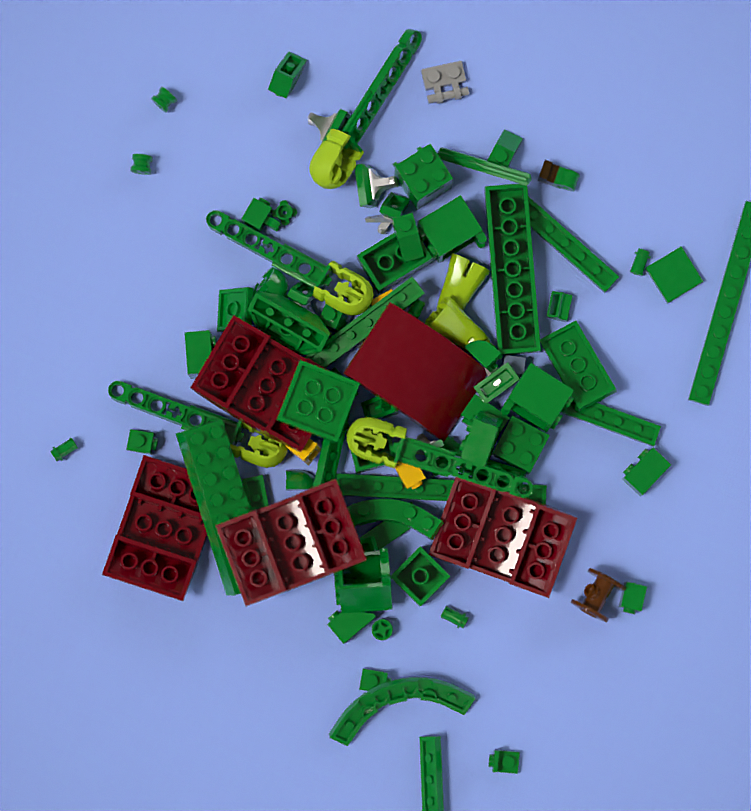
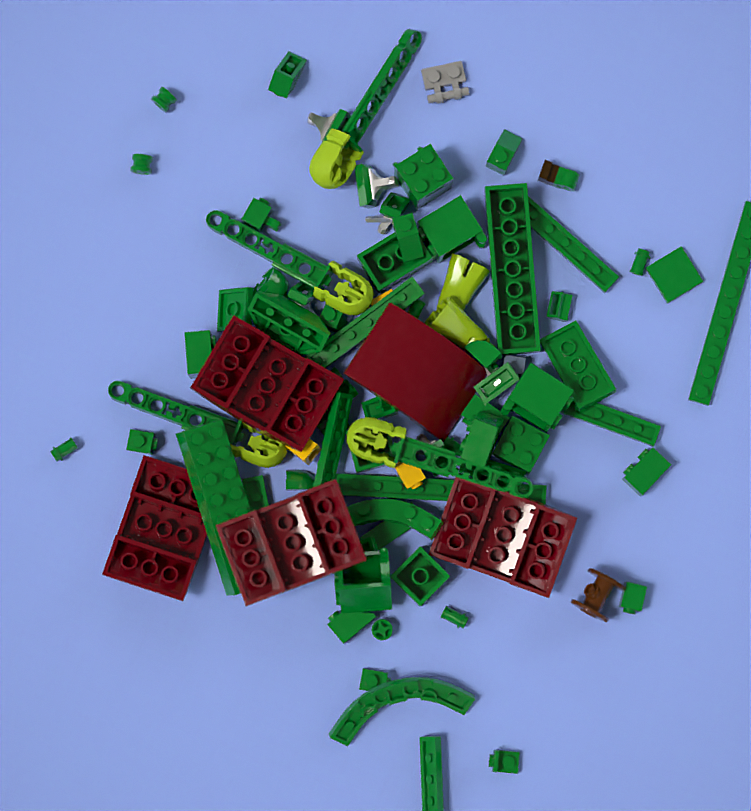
(278, 213): green plate -> none
(318, 401): green plate -> none
(484, 166): green axle -> none

